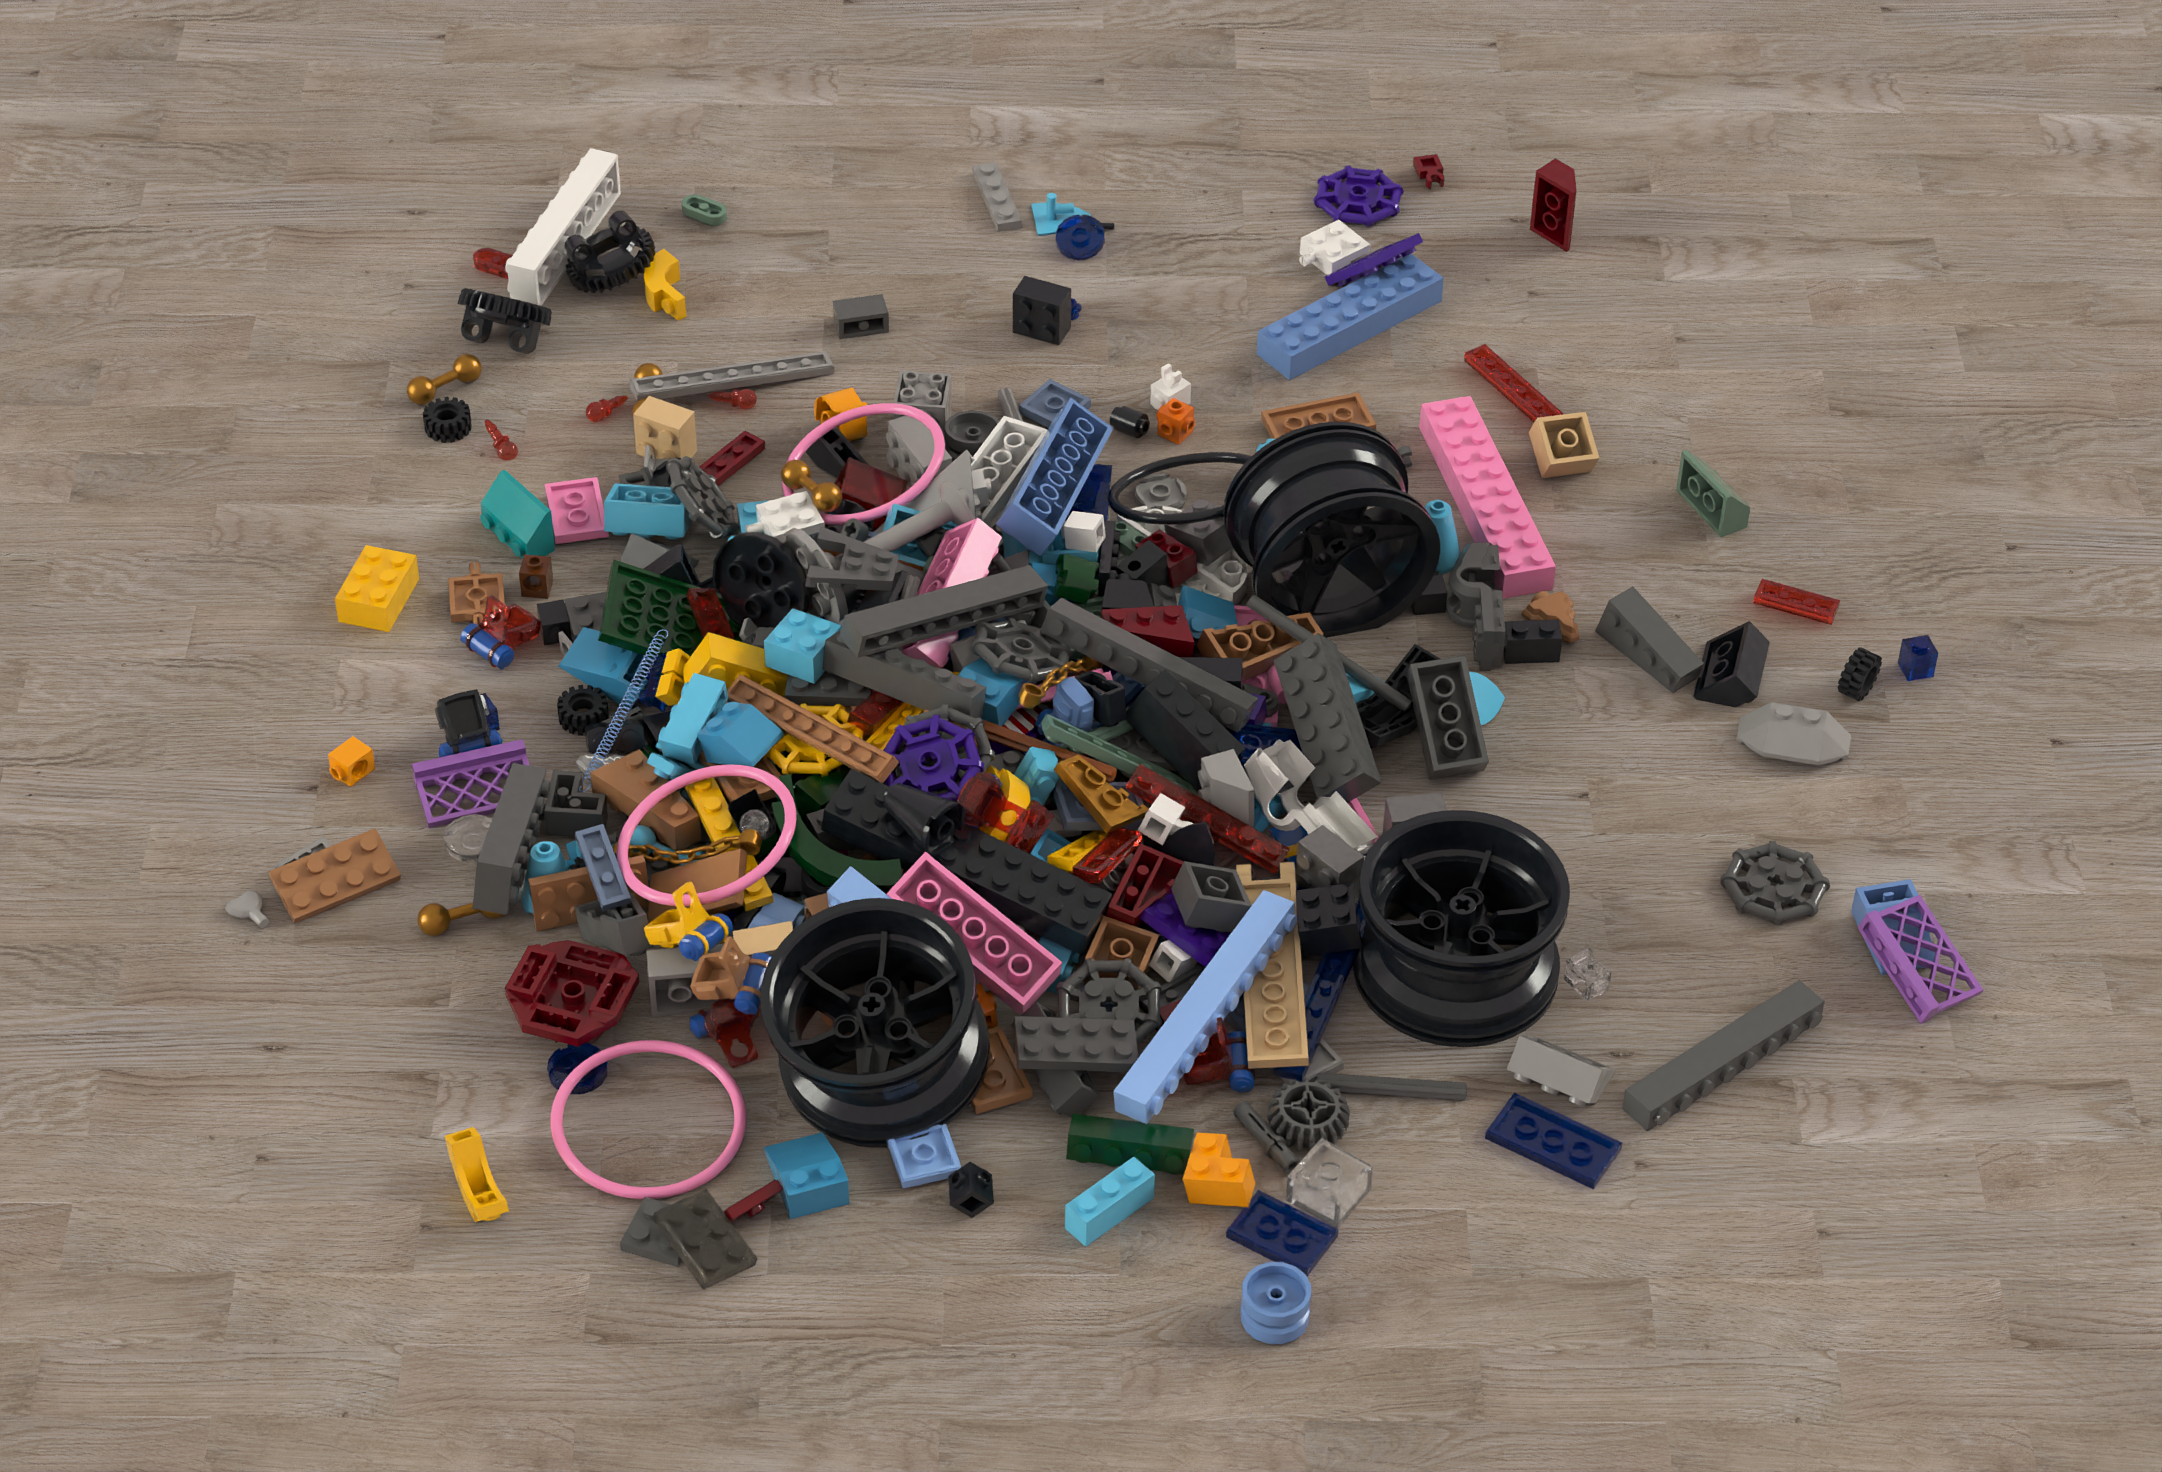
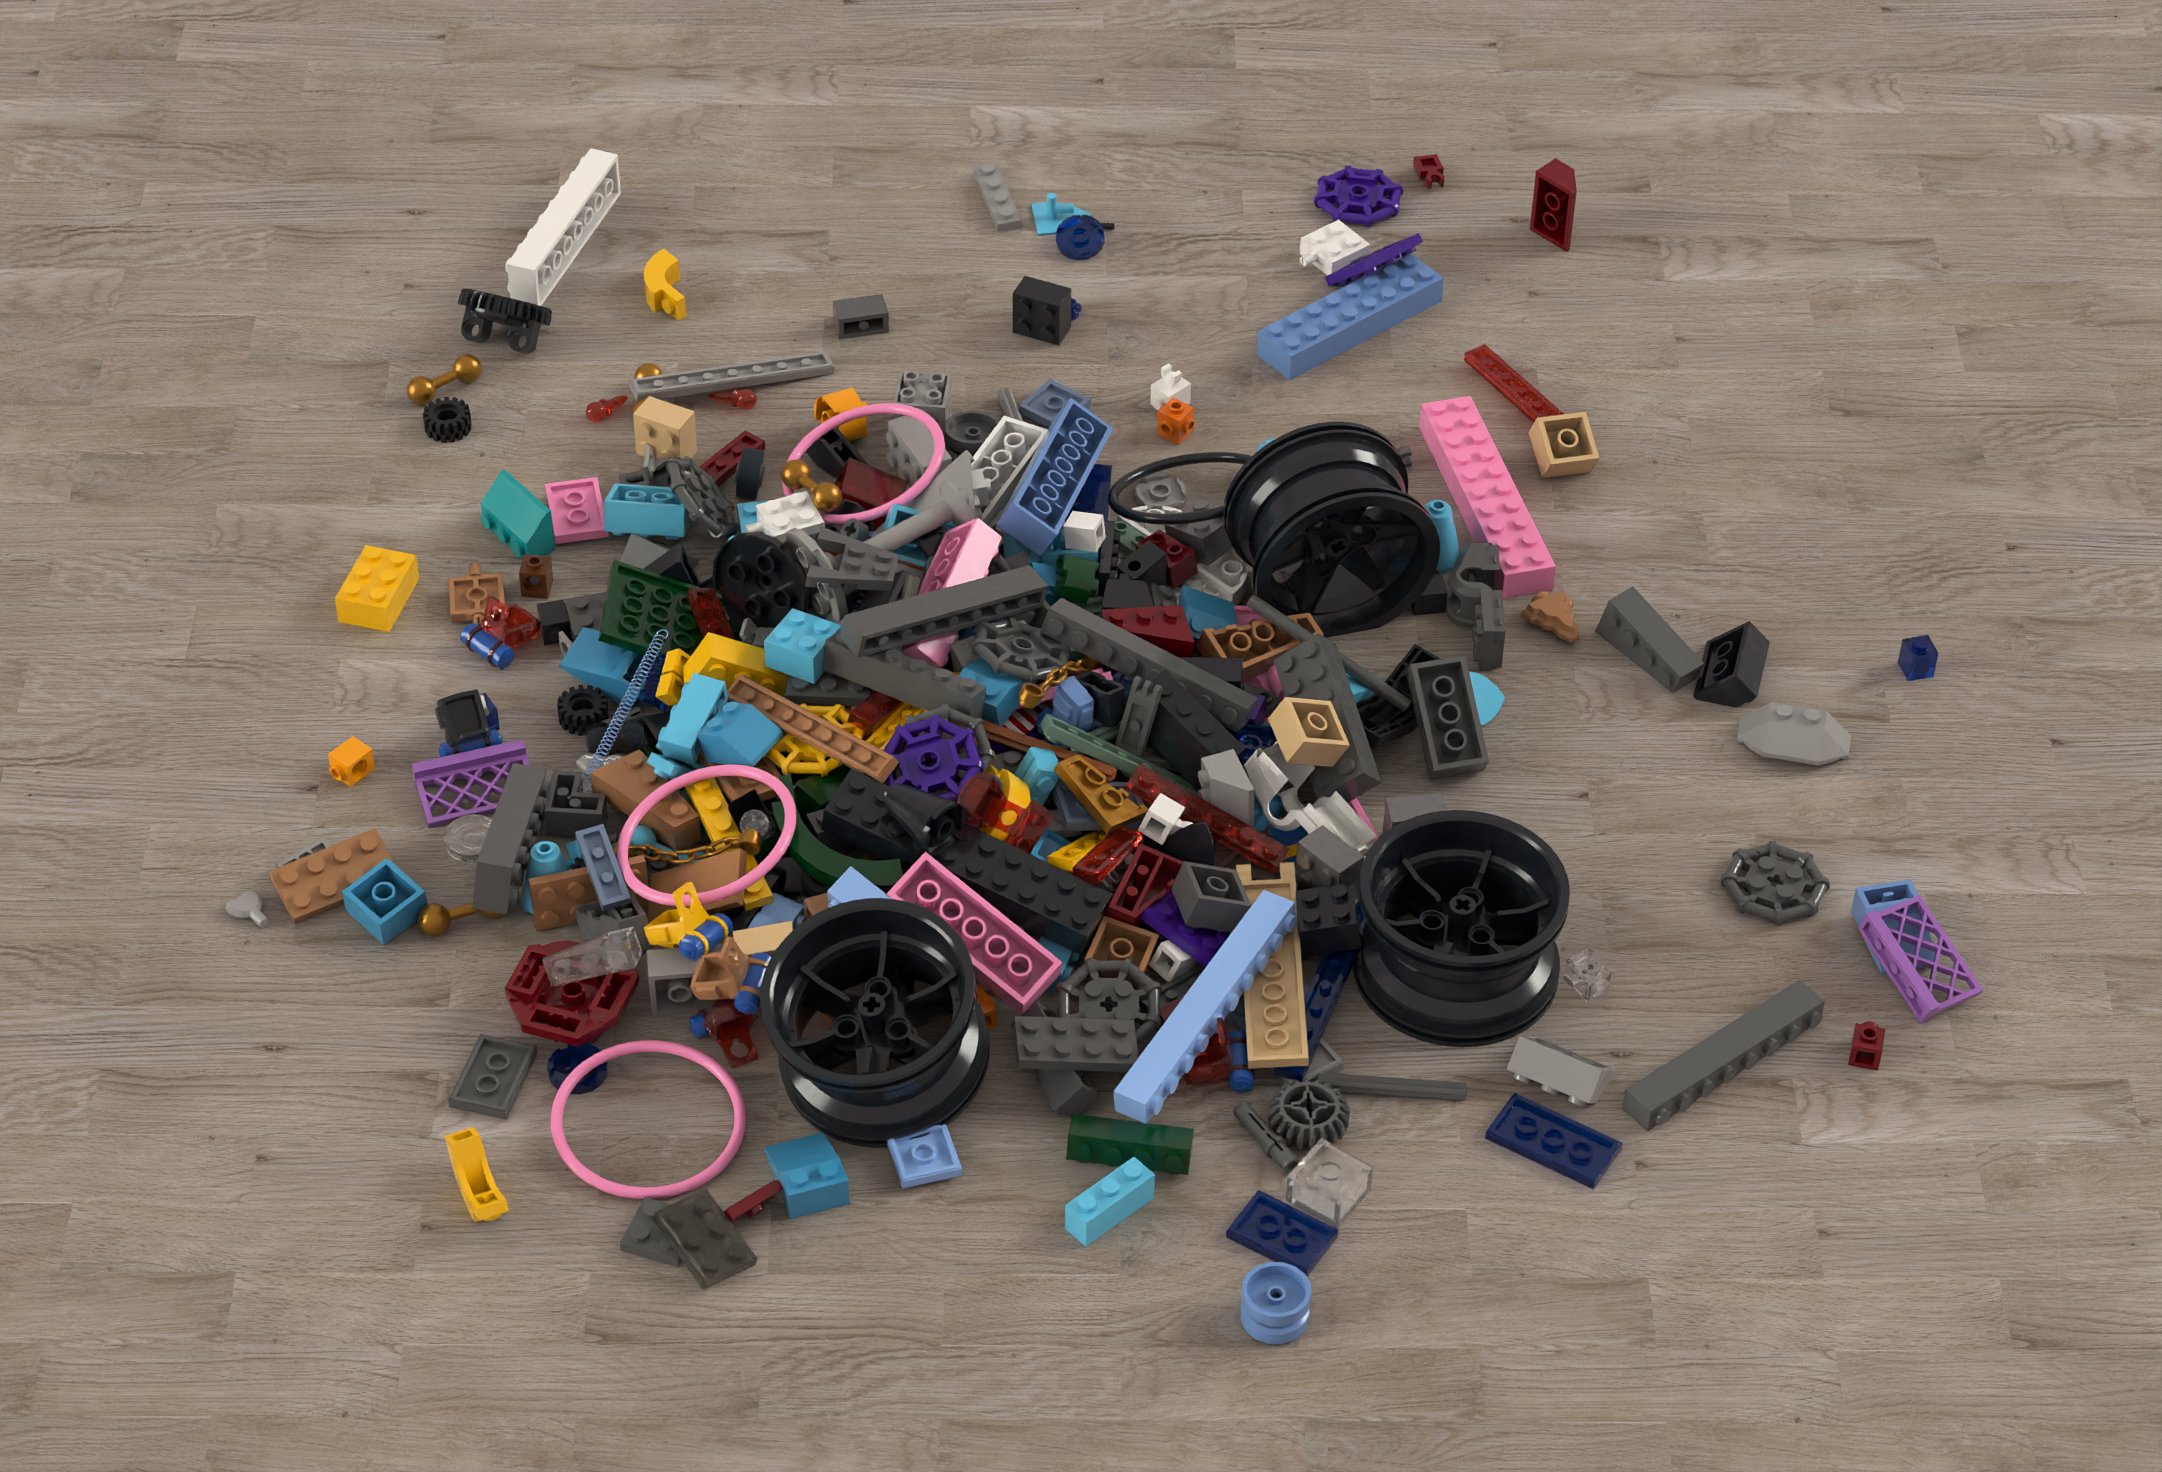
(384, 901): none -> dark azure brick
(491, 261): clear red plate -> none
(493, 1076): none -> dark grey tile
(505, 449): clear red bar -> none
(594, 957): none -> clear slope
(618, 264): black piece -> none
(704, 209): sand green plate -> none
(749, 473): none -> black wheel
(971, 1189): black brick -> none
(1003, 1081): medium nougat plate -> none
(1129, 421): black brick -> none
(1138, 717): none -> dark grey hinge
(1215, 1176): light orange brick -> none
(1308, 732): none -> tan brick
(1335, 409): medium nougat plate -> none
(1532, 641): black brick -> none
(1711, 496): sand green slope -> none
(1796, 601): clear red plate -> none
(1859, 674): black tyre -> none
(1869, 1039): none -> dark red brick

